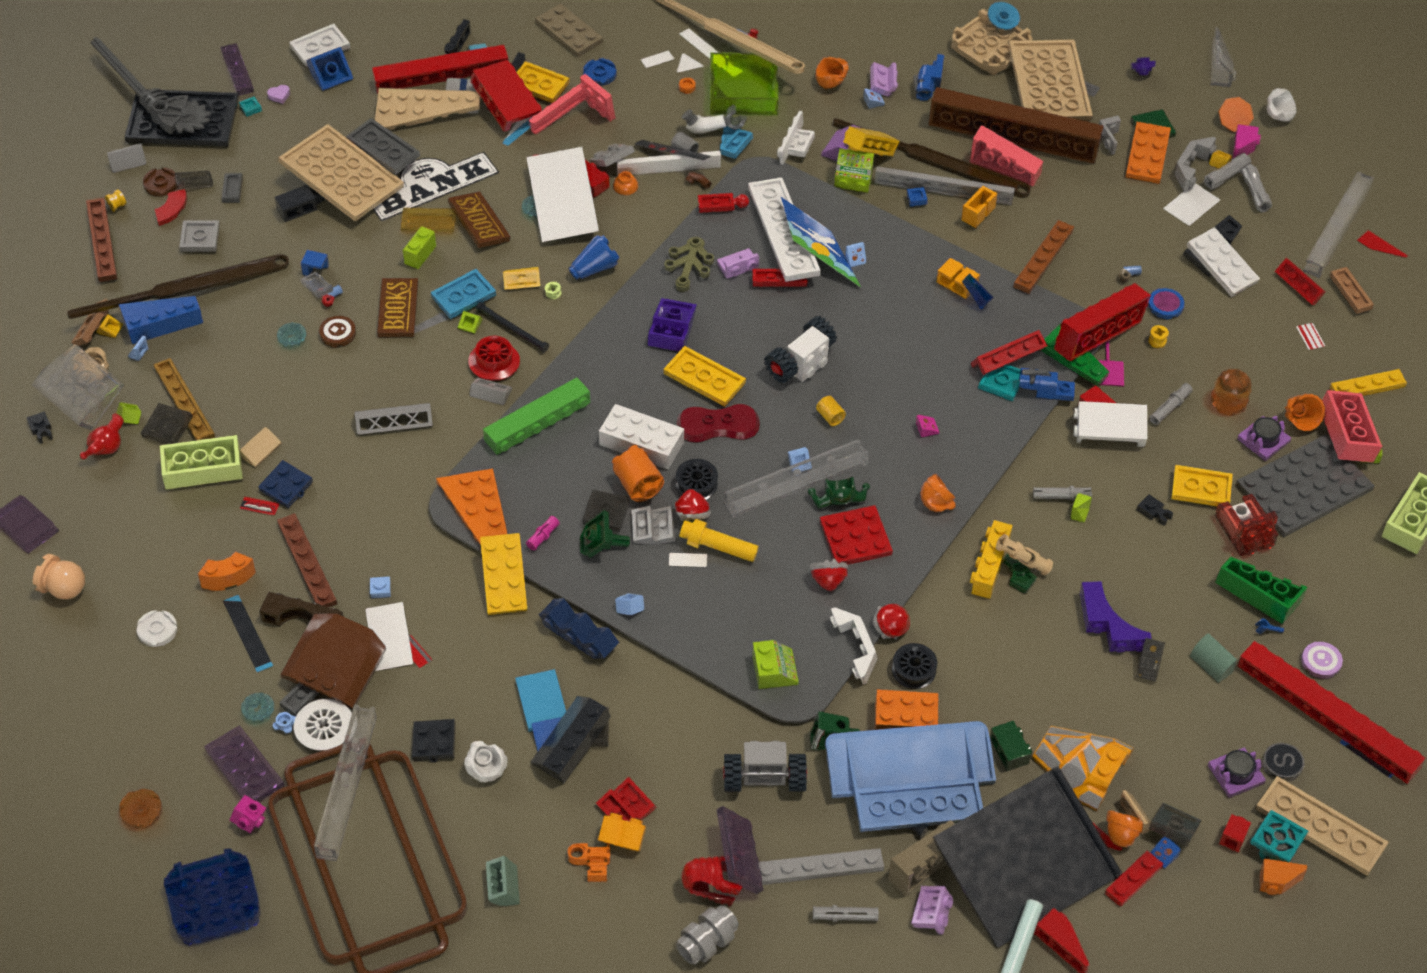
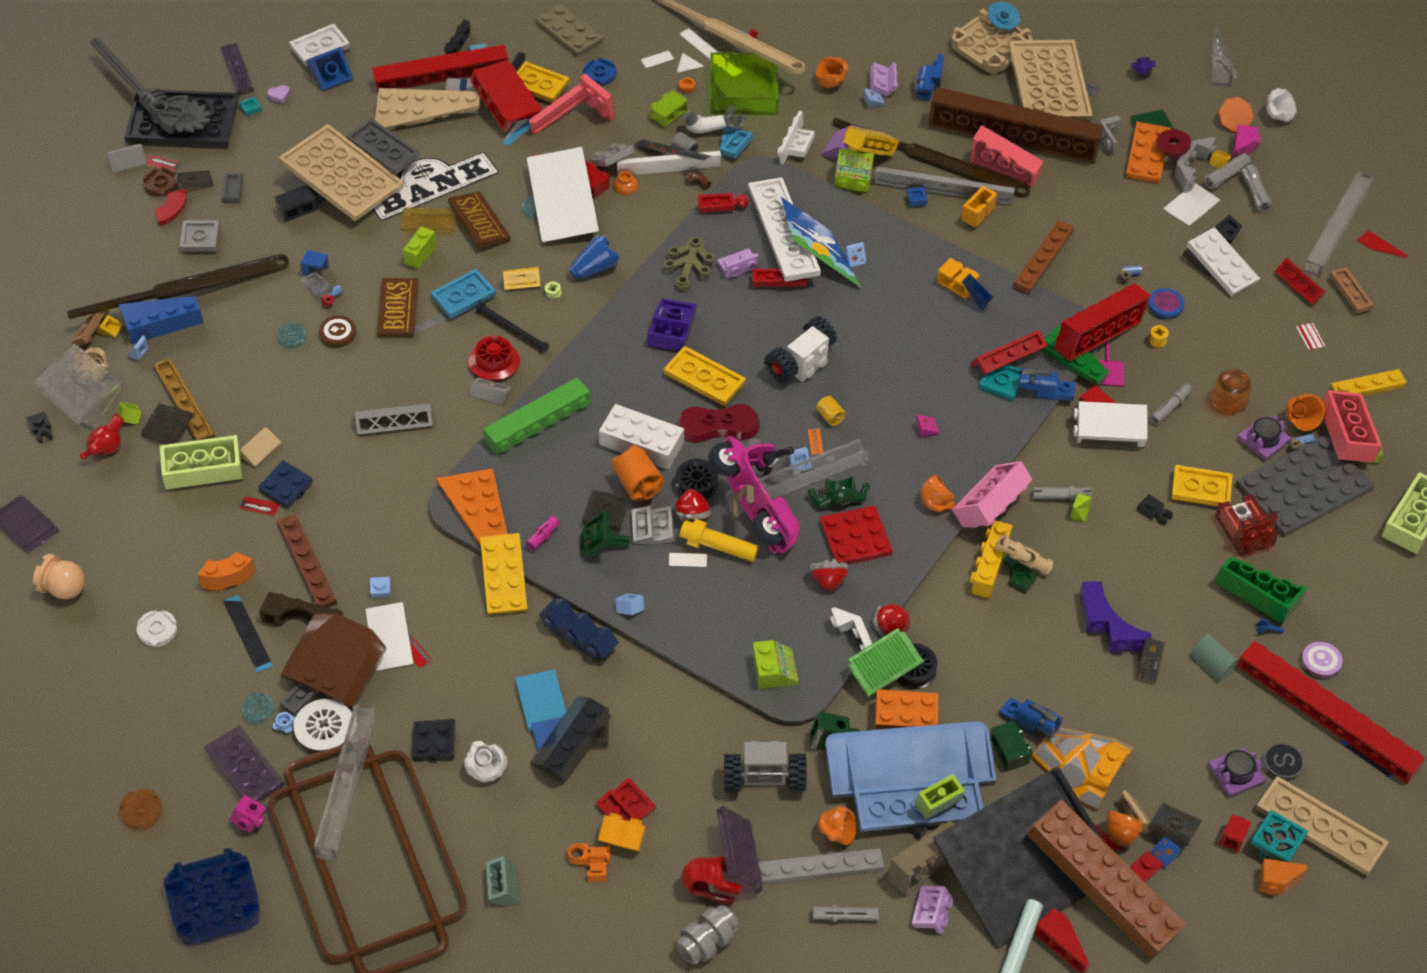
(101, 239): copper plate -> none
(115, 200): yellow wheel -> none
(159, 162): none -> sticker
(469, 322): lime slope -> none
(668, 108): none -> lime brick
(771, 518): none -> piece
(815, 441): none -> orange sticker
(838, 825): none -> orange piece
(884, 661): none -> bright green window
(939, 796): none -> lime brick
(992, 495): none -> bright pink brick
(1031, 716): none -> blue plate
(1106, 879): none -> dark orange brick
(1173, 135): none -> dark red tile
(1301, 441): none -> arm

